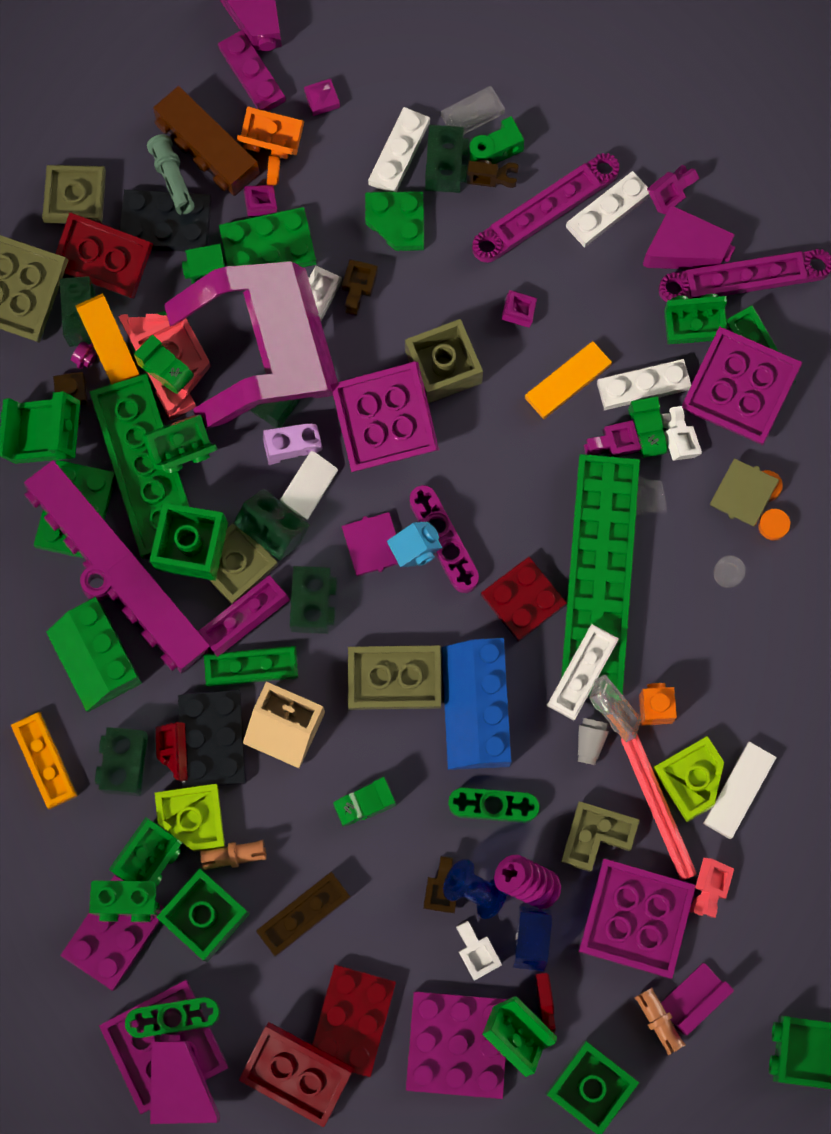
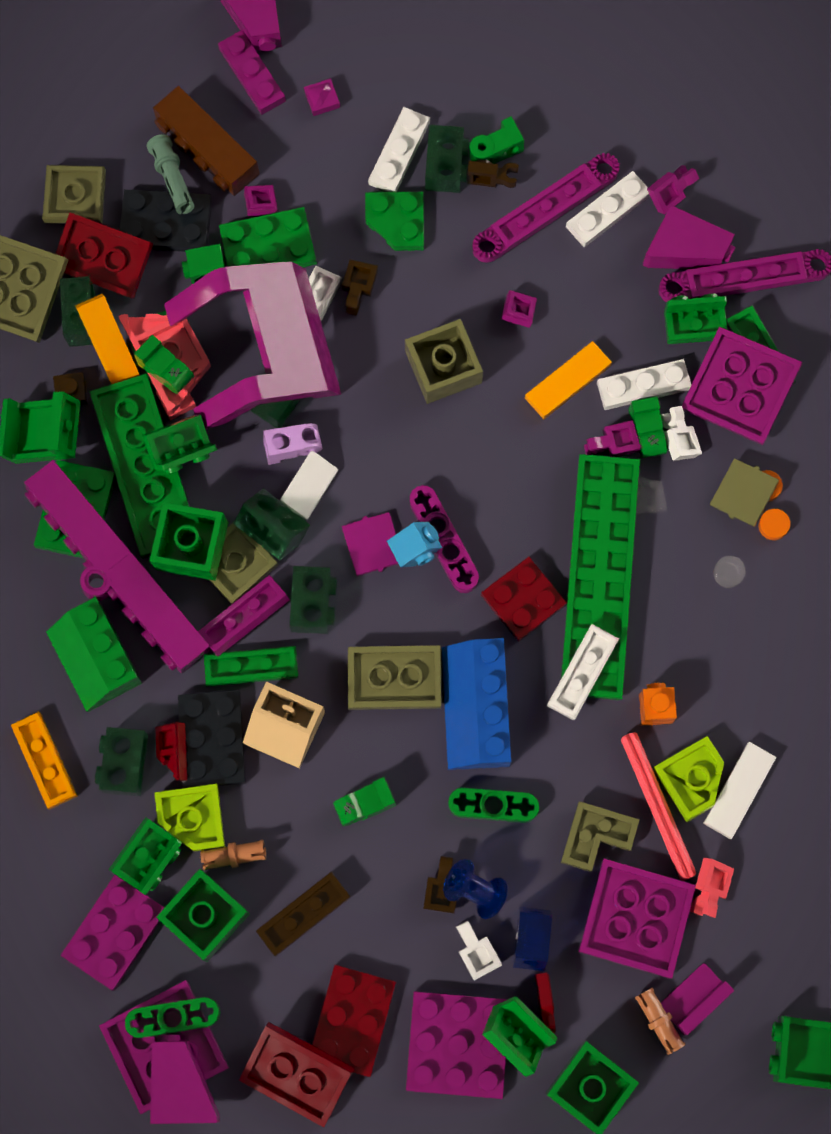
(84, 355): magenta plate -> none
(124, 898): green bracket -> none
(271, 131): orange bracket -> none
(273, 170): orange tile -> none
(384, 417): magenta plate -> none
(474, 110): clear plate -> none
(527, 881): magenta piece -> none
(591, 740): light grey cone -> none
(615, 708): clear plate -> none

